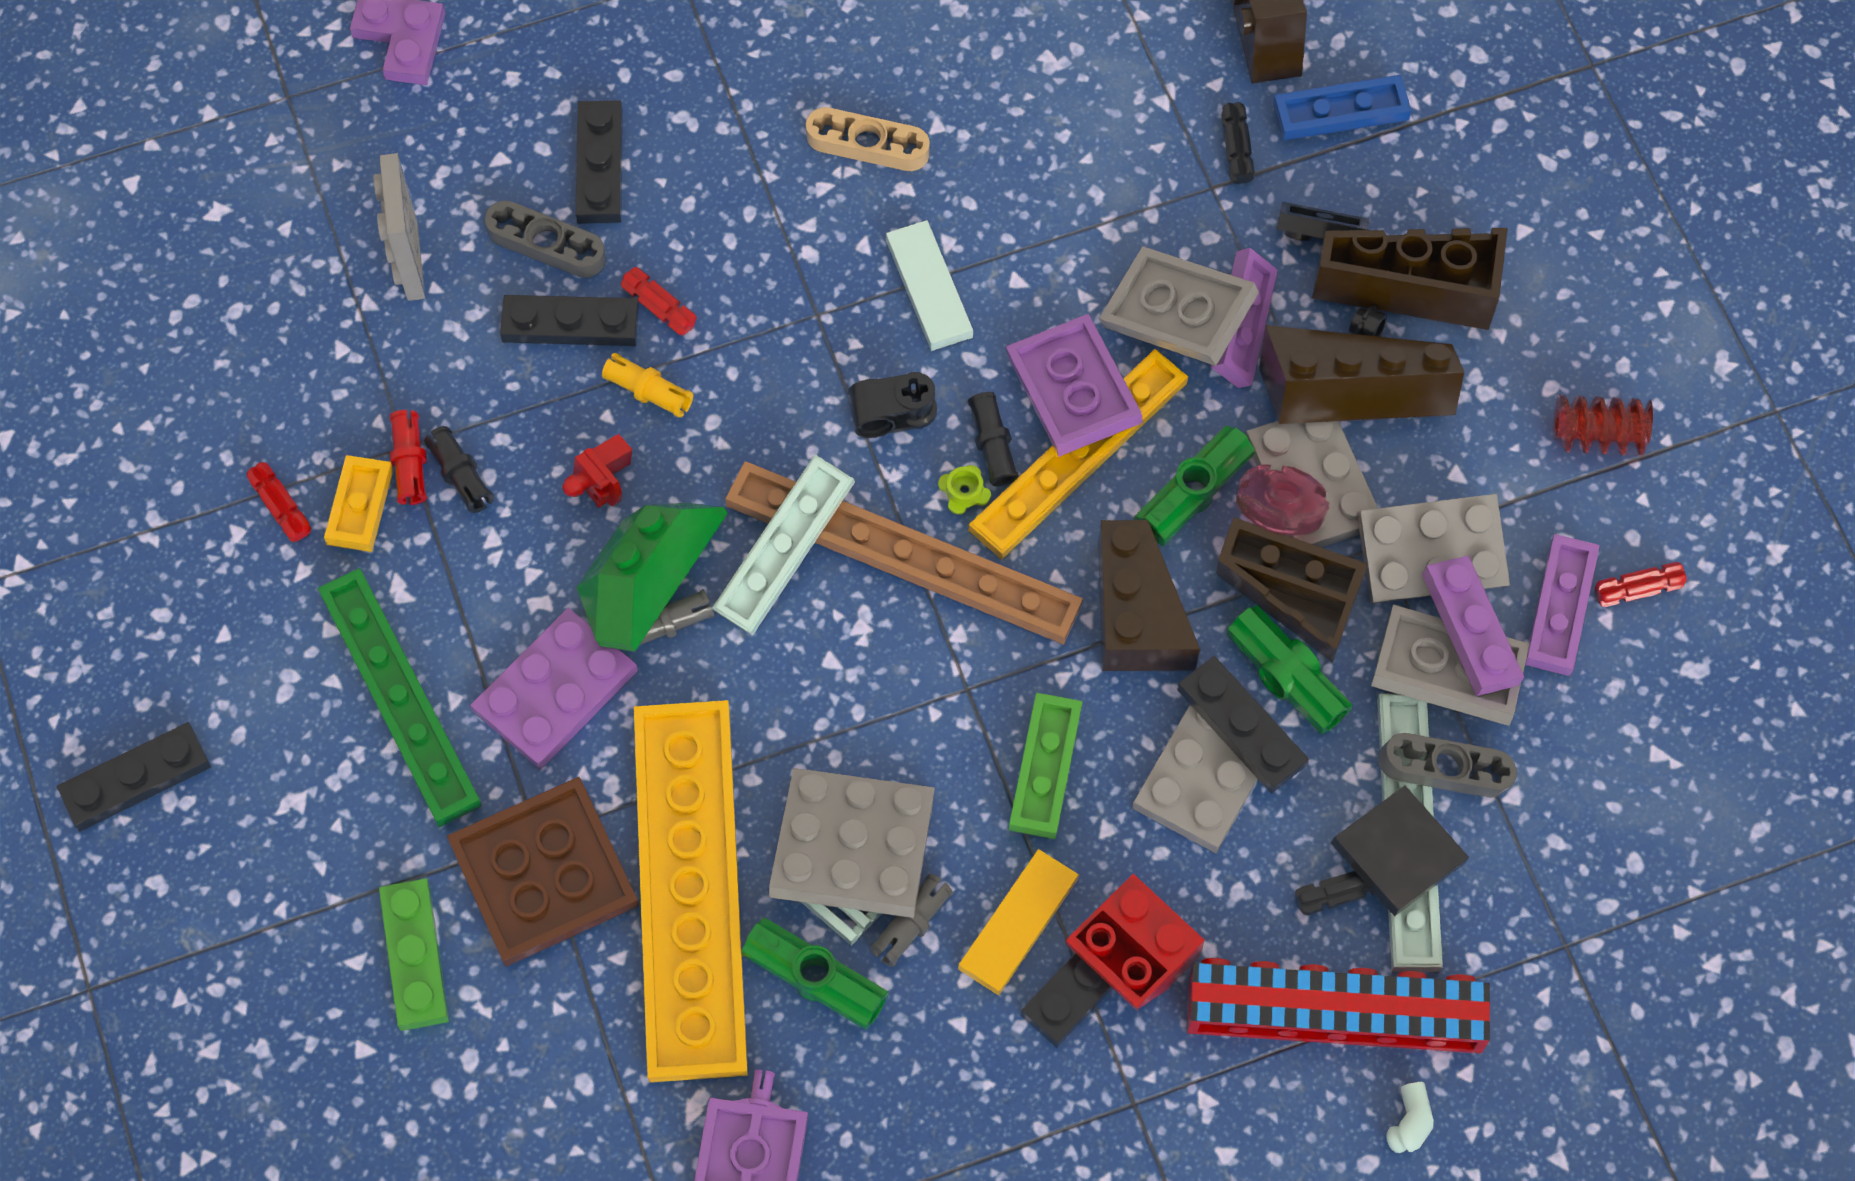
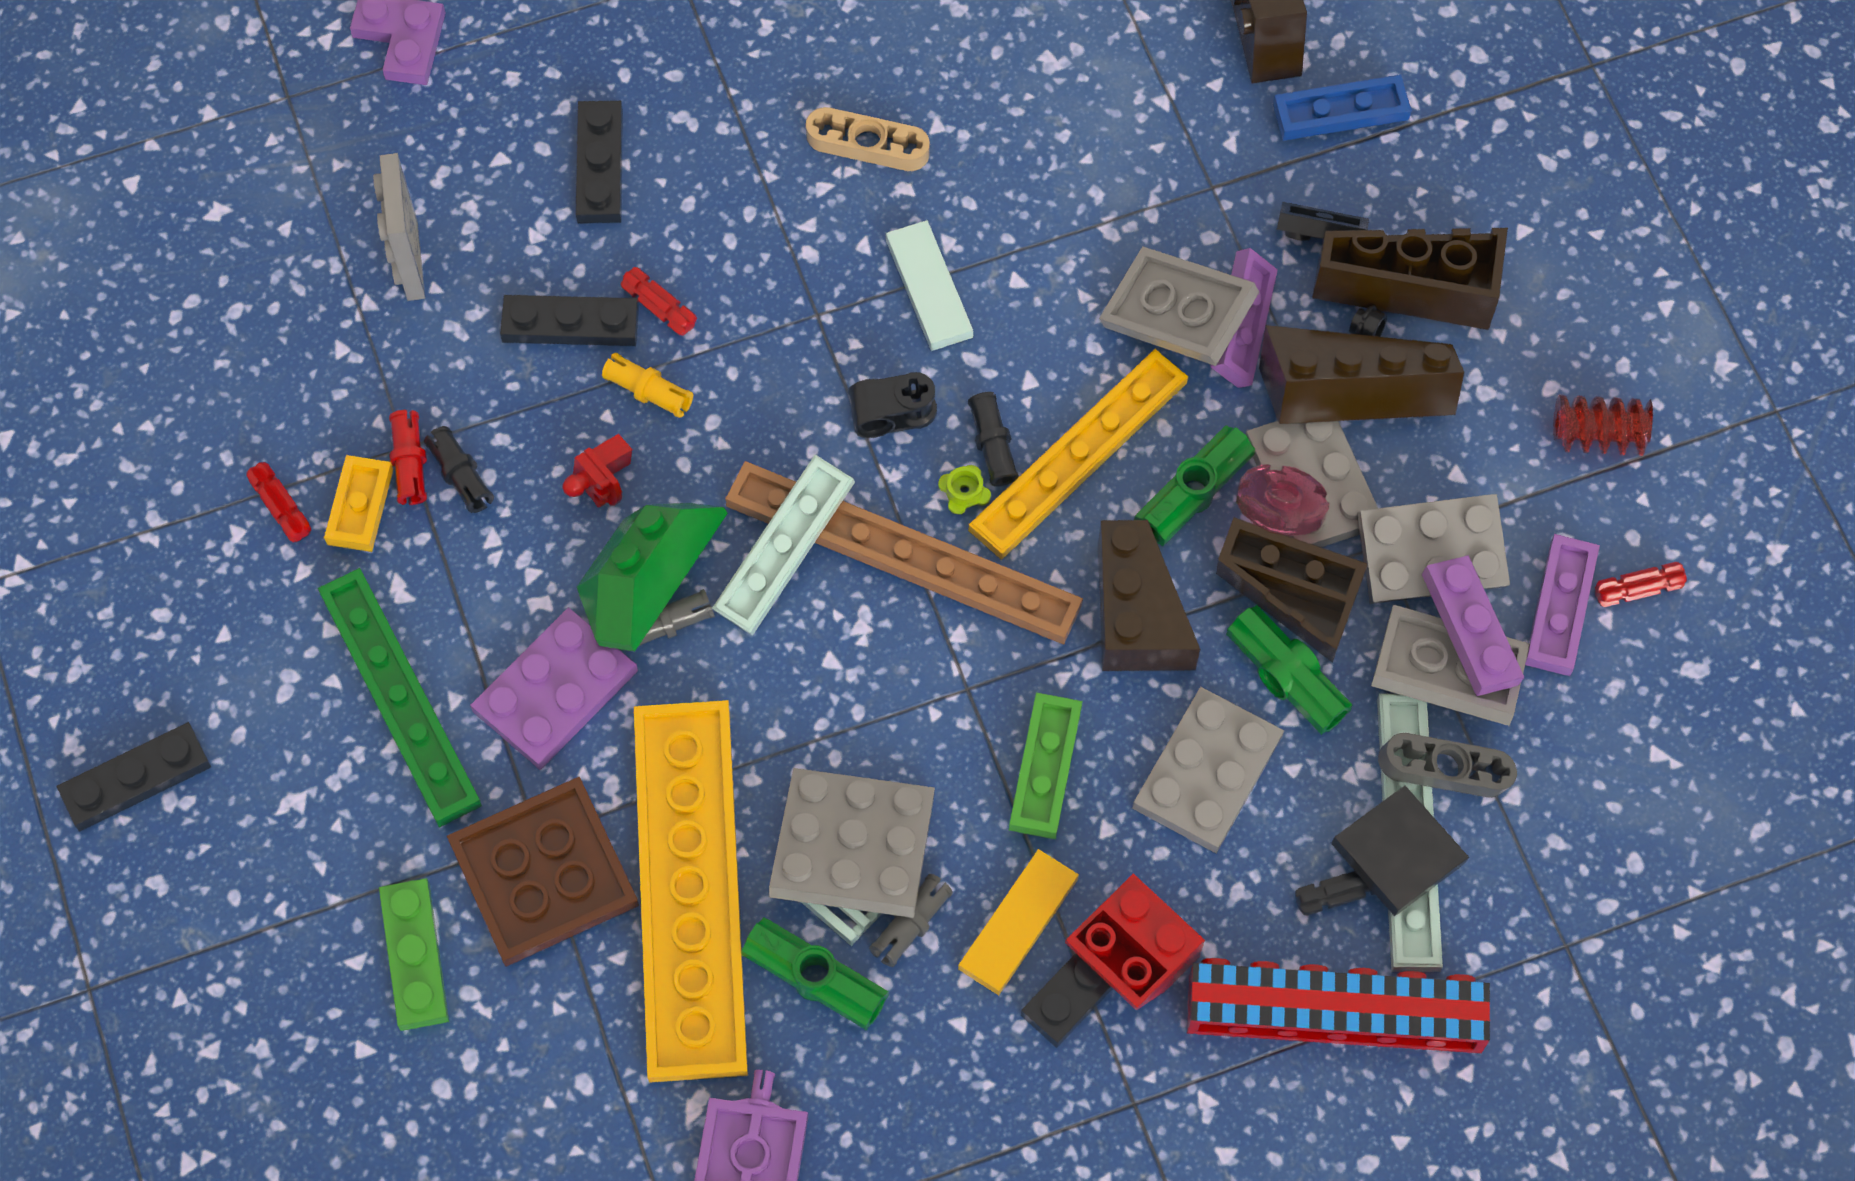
(535, 222): dark grey beam -> none
(1074, 385): medium lavender plate -> none
(1237, 143): black axle -> none
(1242, 724): black plate -> none
(1416, 1123): light aqua arm -> none

